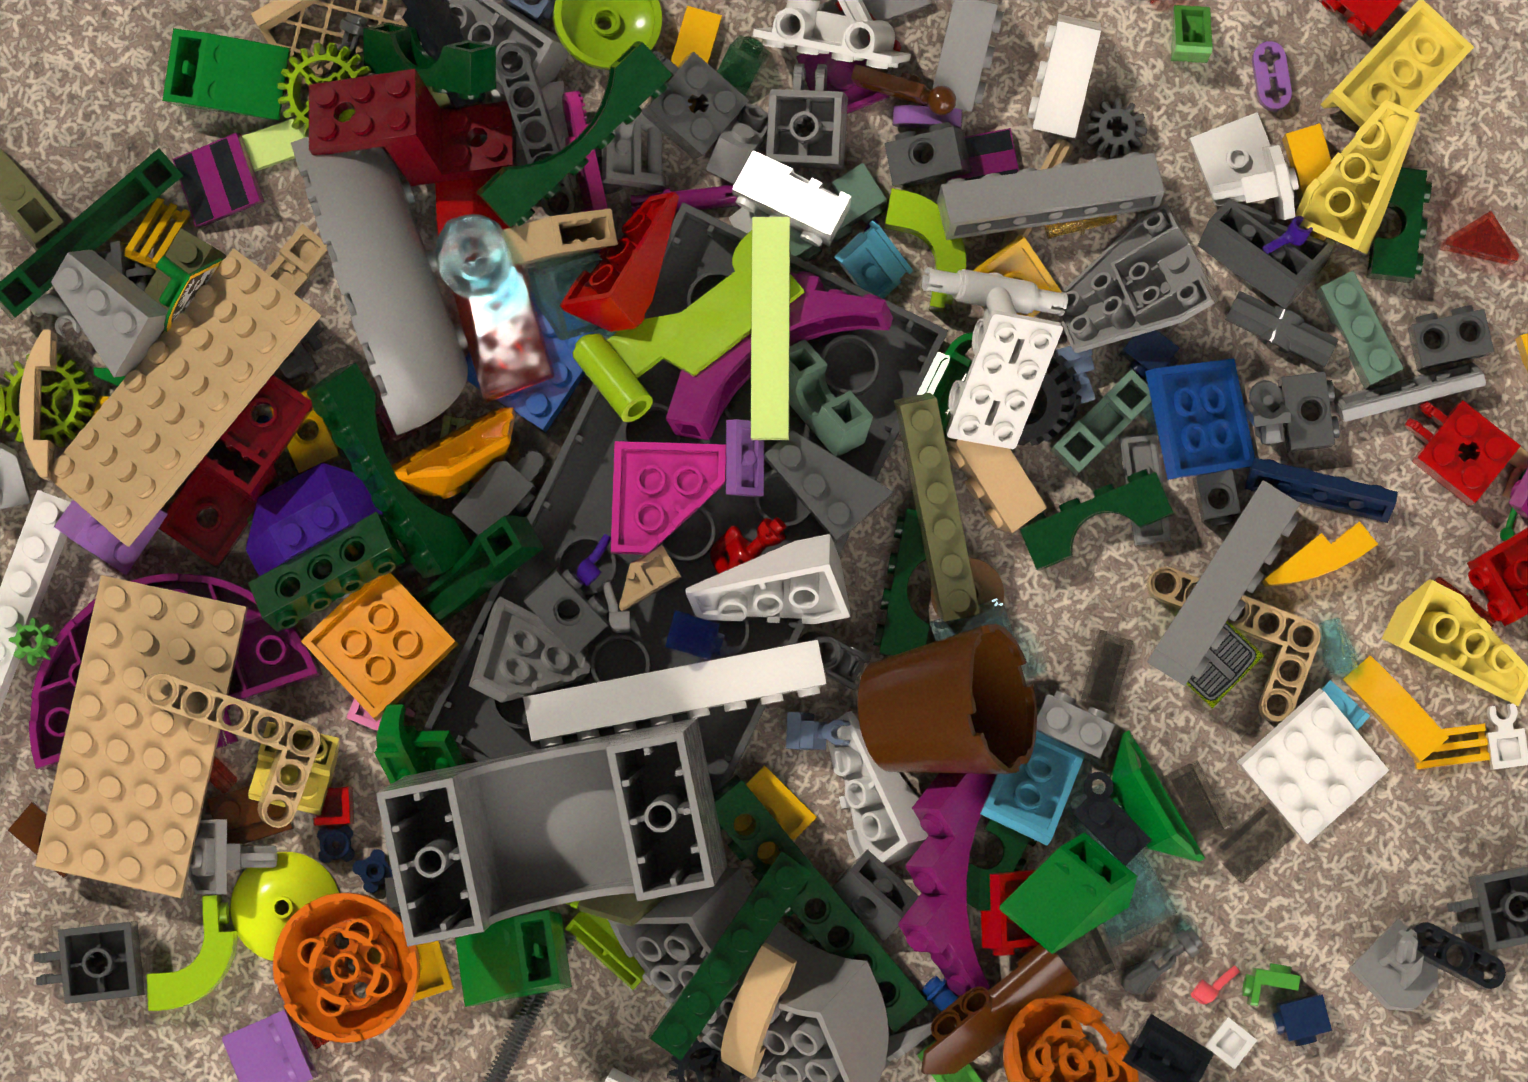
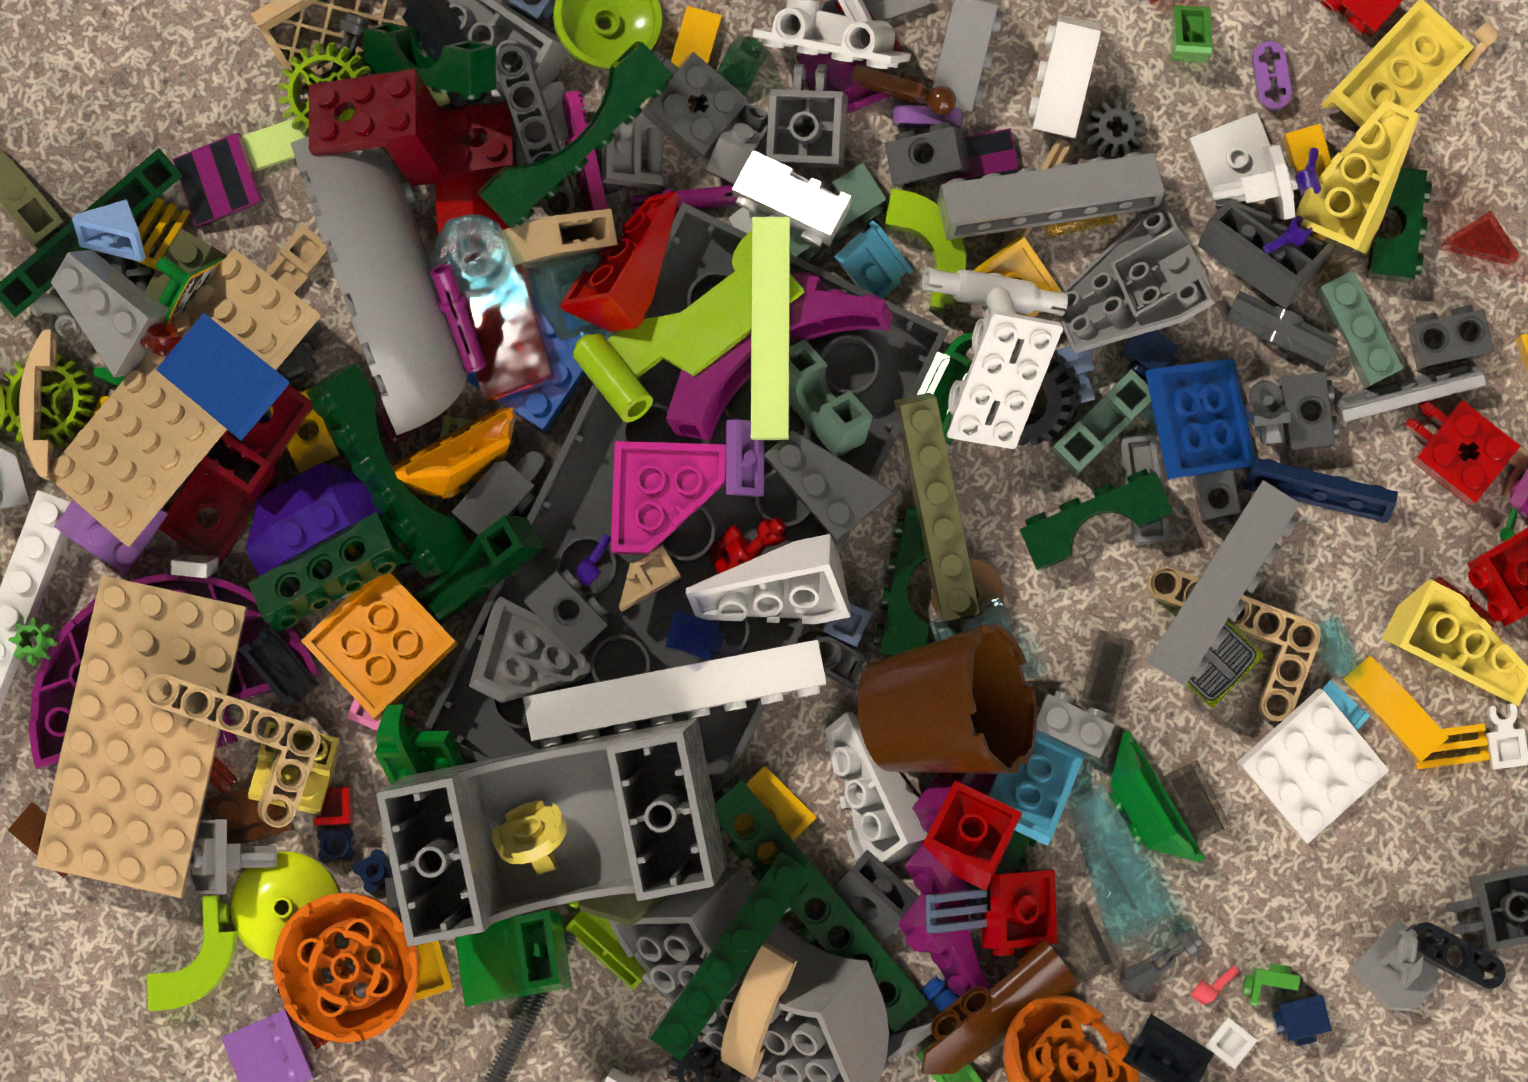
(77, 953): dark grey hinge -> none
(110, 231): none -> light blue slope
(161, 338): none -> clear red plate
(194, 565): none -> white tile
(223, 376): none -> blue tile
(225, 74): green slope -> none
(279, 667): none -> black hinge
(446, 283): none -> magenta pin
(531, 835): none -> light yellow tile
(619, 621): light grey hand -> none
(807, 734): sand blue piece -> none
(849, 629): none -> sand blue brick
(971, 834): none -> red slope
(974, 909): none -> sand blue tile
(998, 481): tan brick -> none
(1071, 894): green slope -> none
(1109, 821): black hinge -> none
(1253, 842): clear smoke panel -> none
(1308, 177): none -> dark purple hand
(1322, 557): yellow slope -> none
(1486, 36): none -> tan hand

